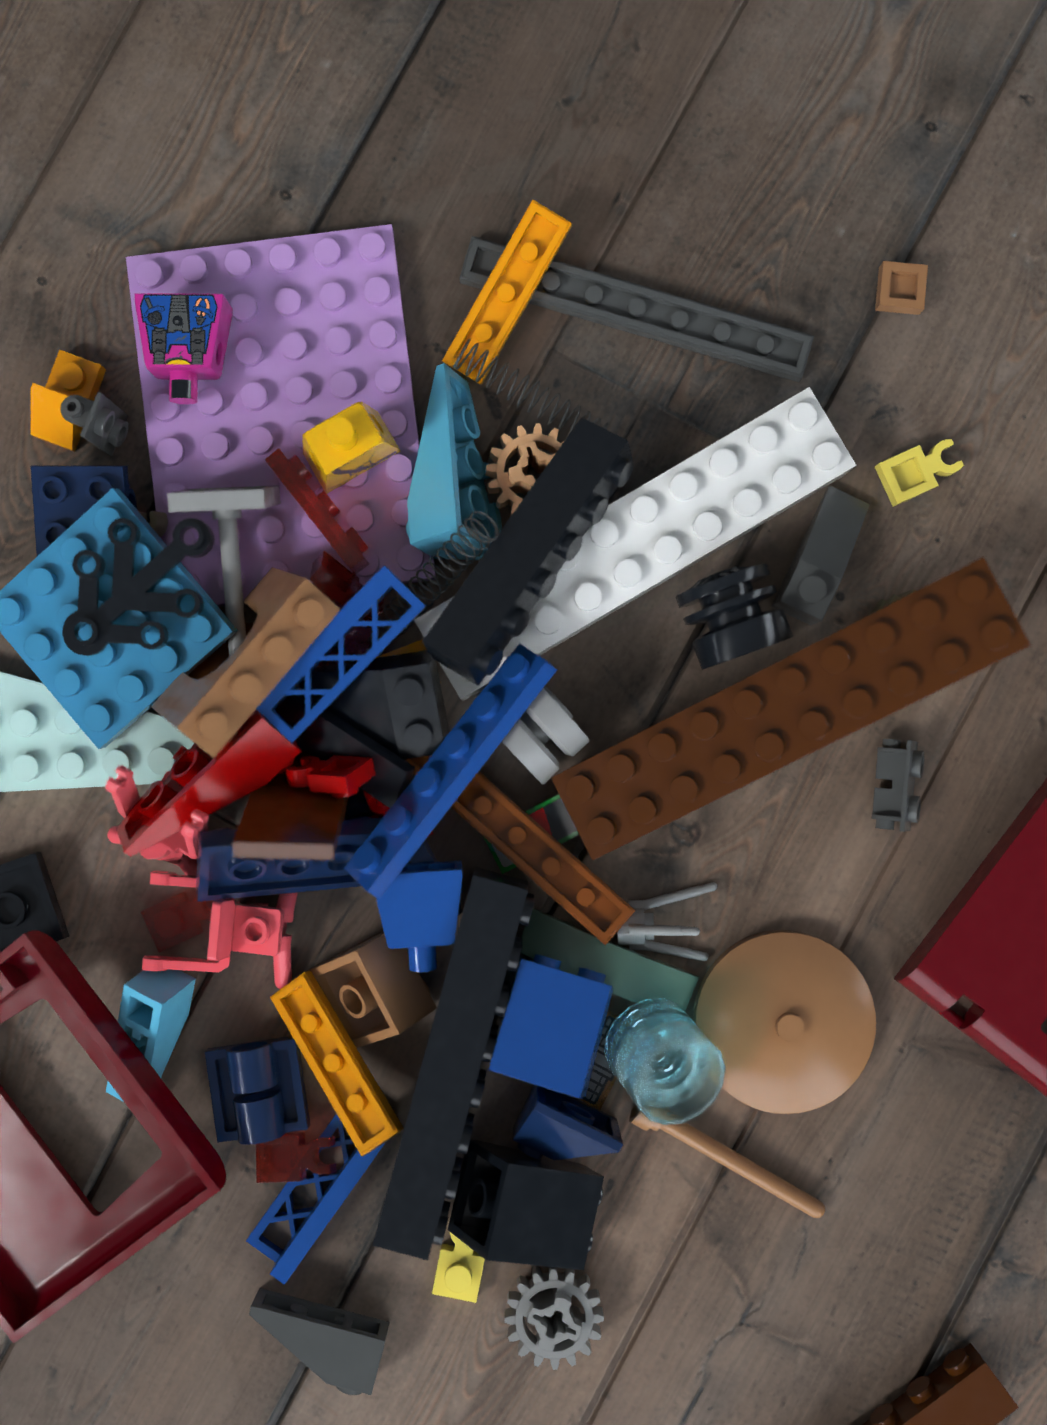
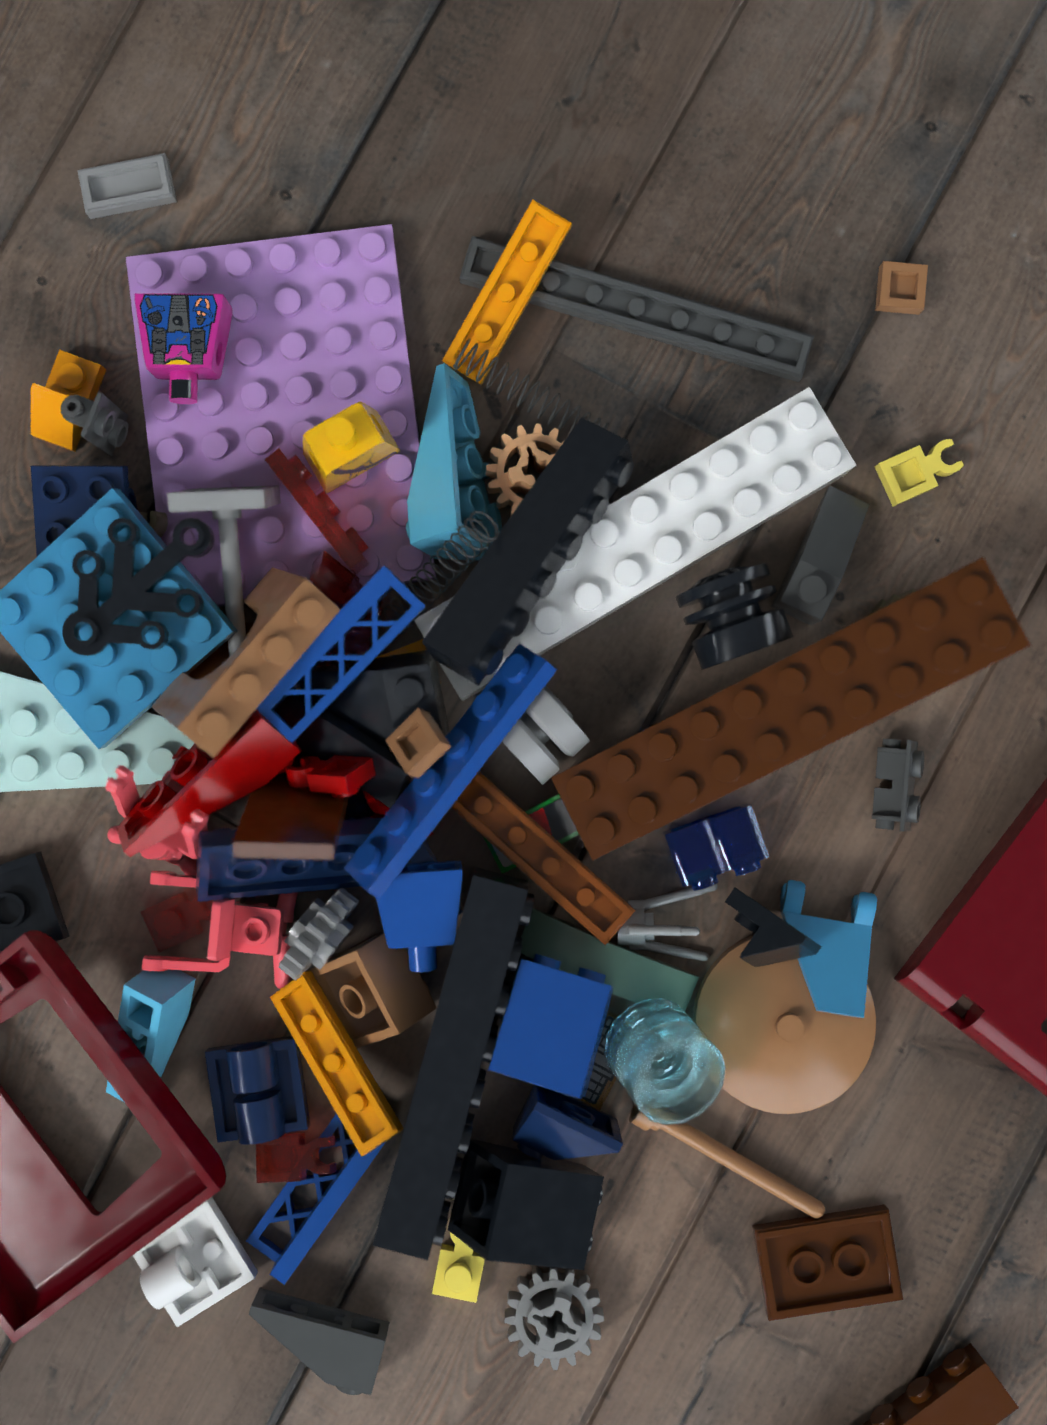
(127, 186): none -> light grey tile
(194, 1264): none -> white plate
(318, 933): none -> light grey gear
(418, 743): none -> medium nougat plate
(716, 846): none -> clear blue brick
(773, 937): none -> black slope
(827, 1262): none -> reddish brown tile
(840, 968): none -> dark azure flag

